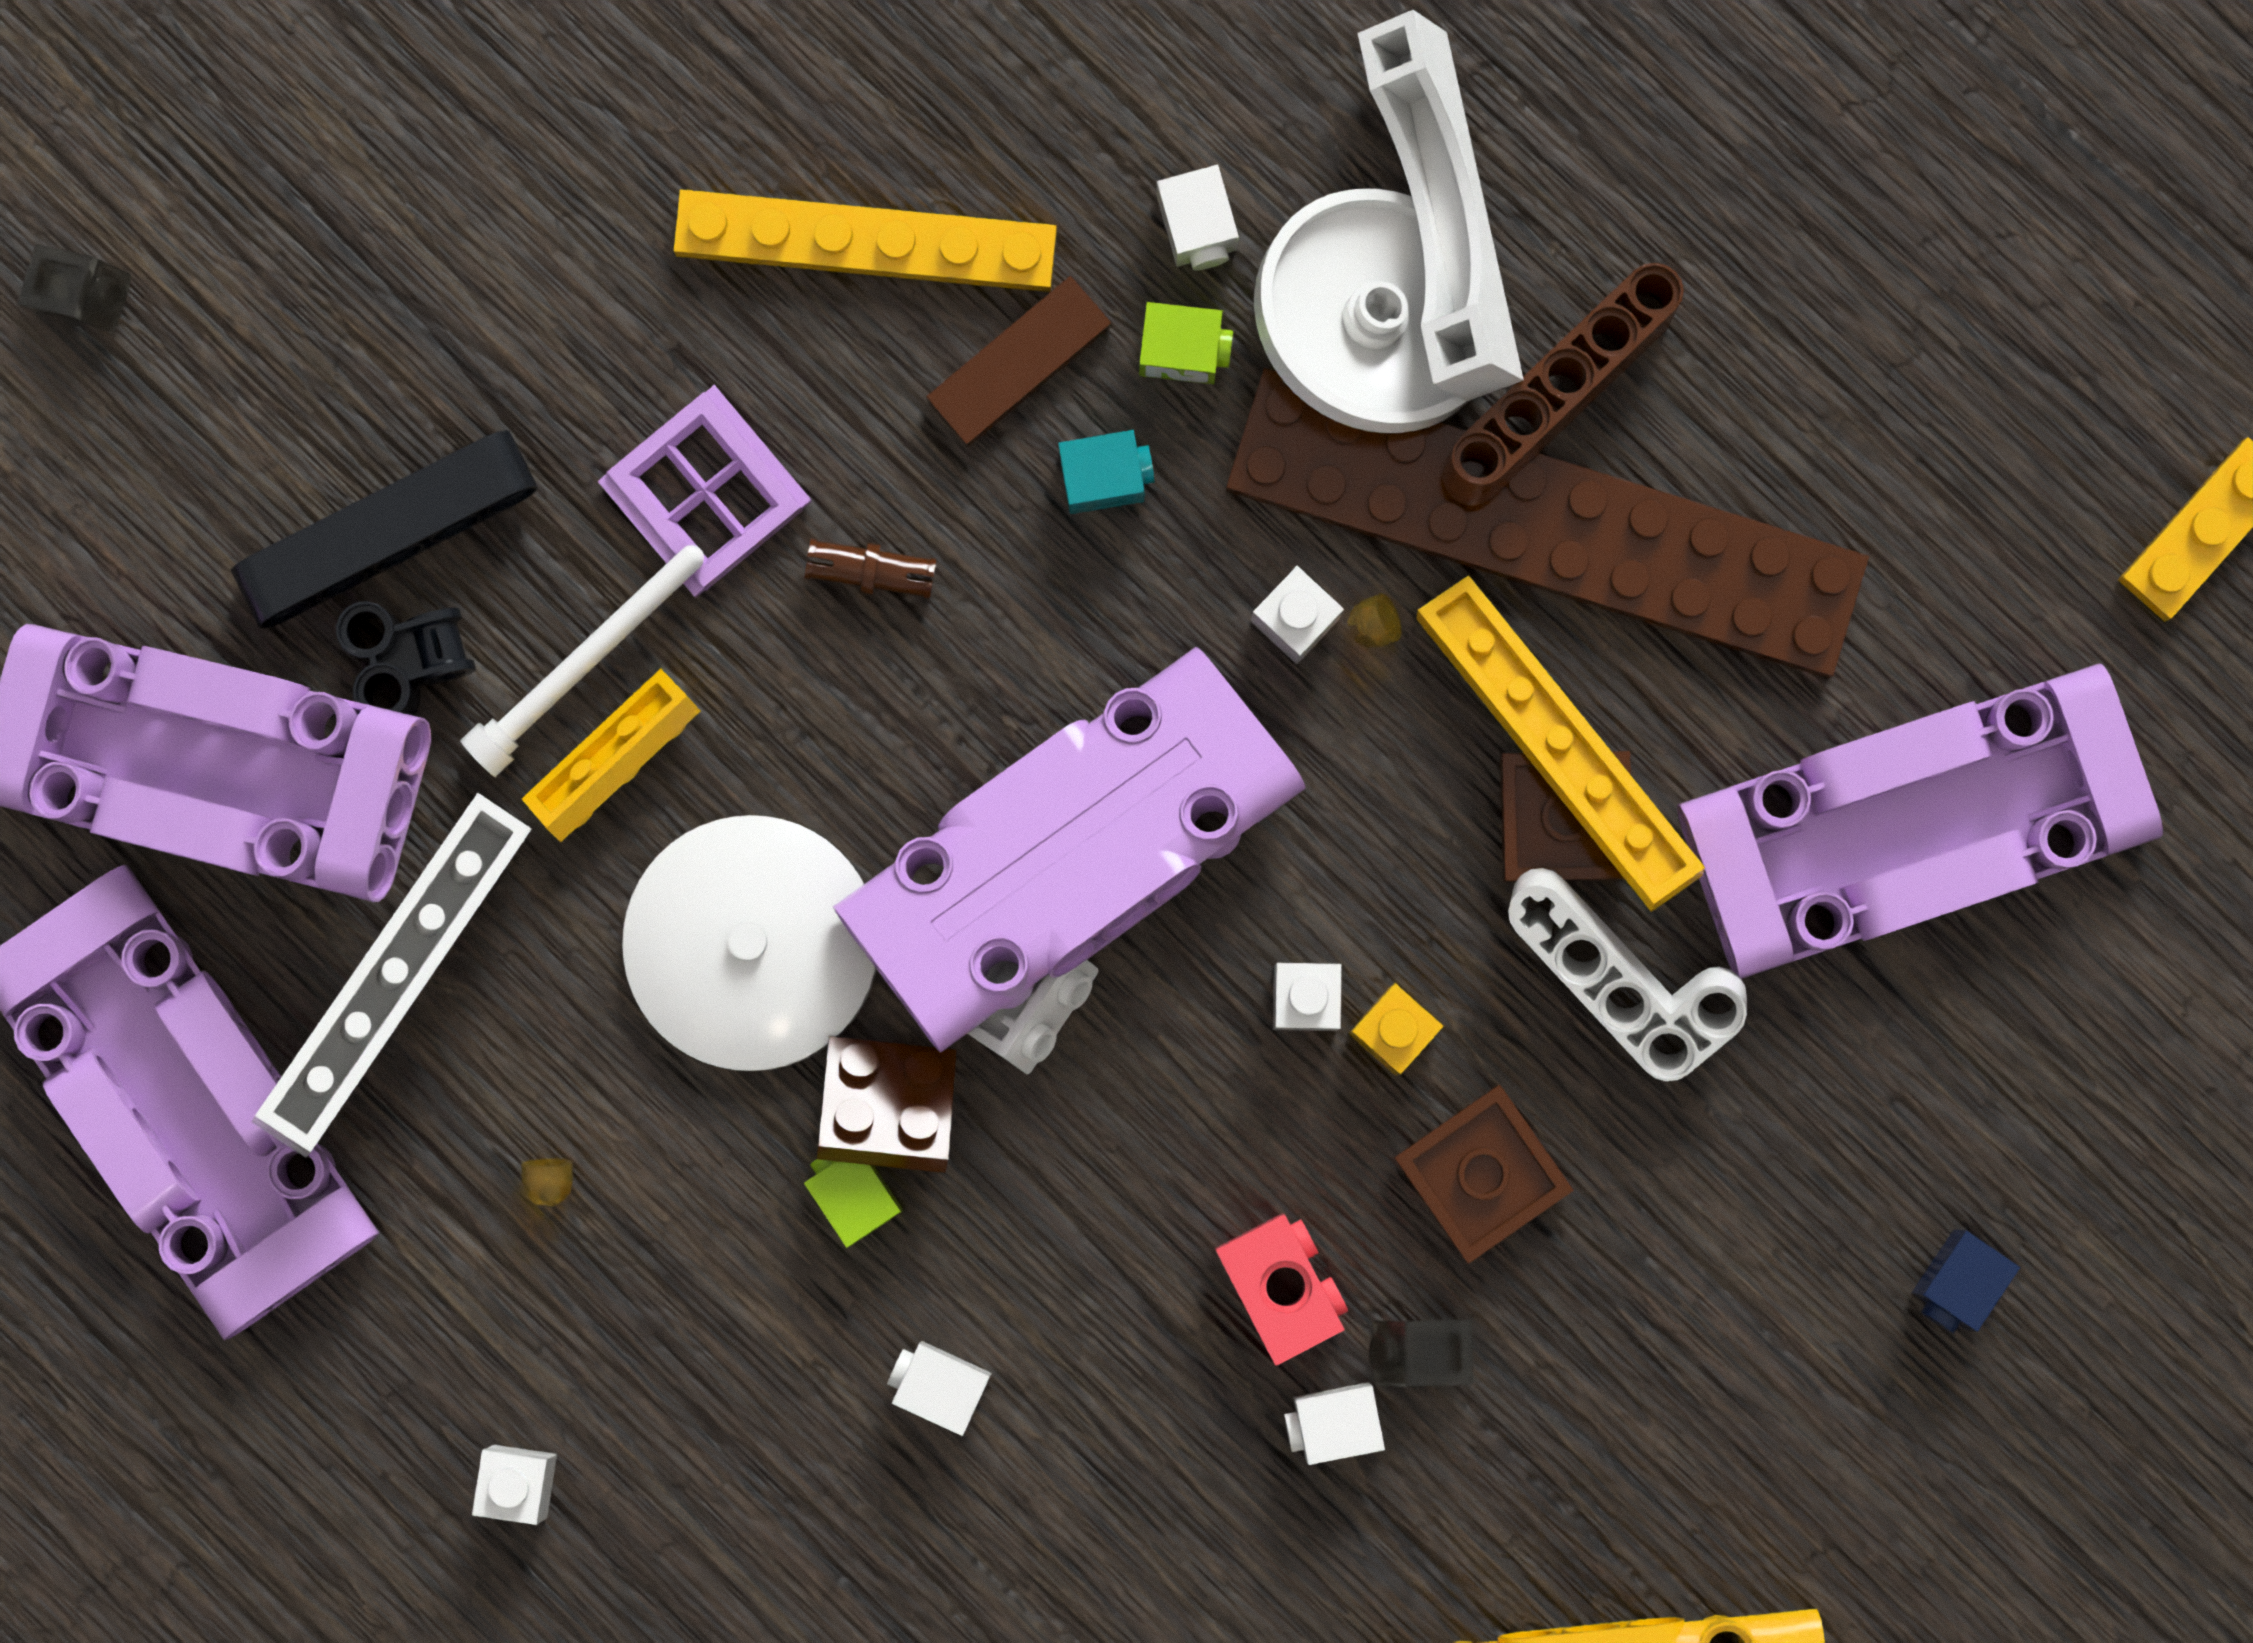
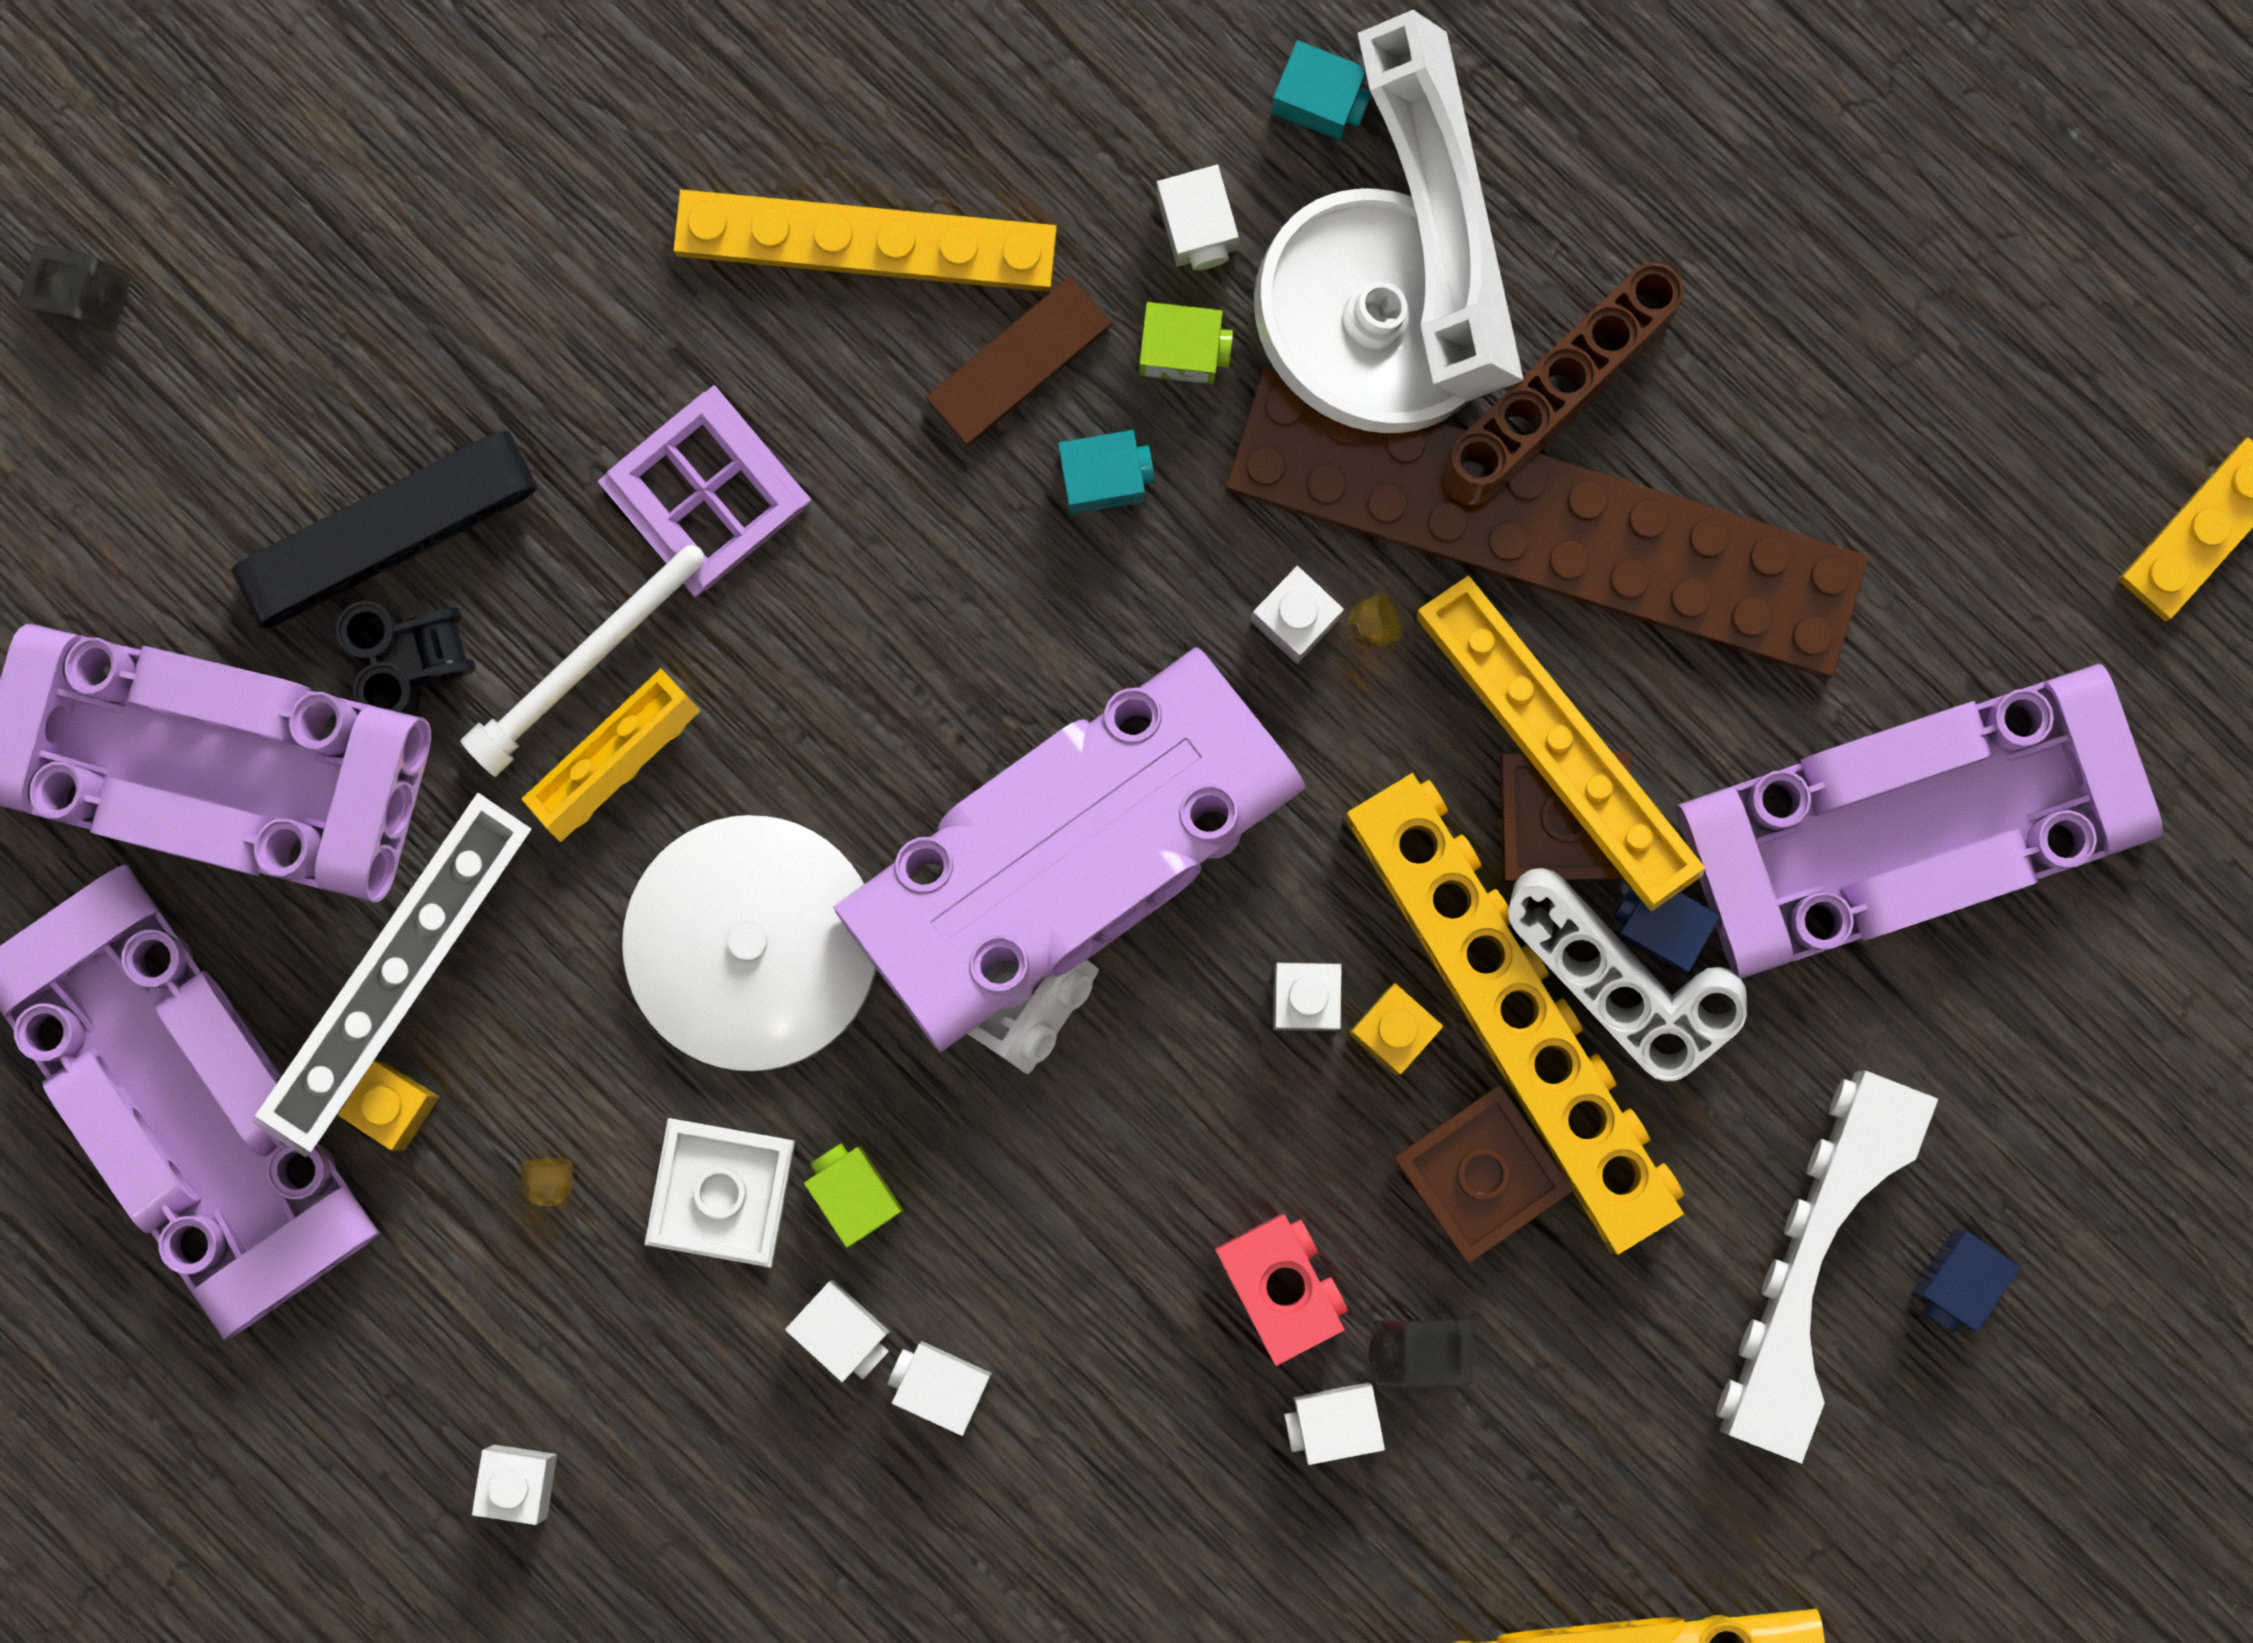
(388, 1106): none -> yellow brick
(720, 1192): none -> white tile
(840, 1333): none -> white brick
(870, 568): reddish brown pin -> none
(887, 1104): reddish brown plate -> none
(1321, 91): none -> teal brick
(1618, 1218): none -> yellow brick
(1669, 933): none -> dark blue brick
(1778, 1390): none -> white arch

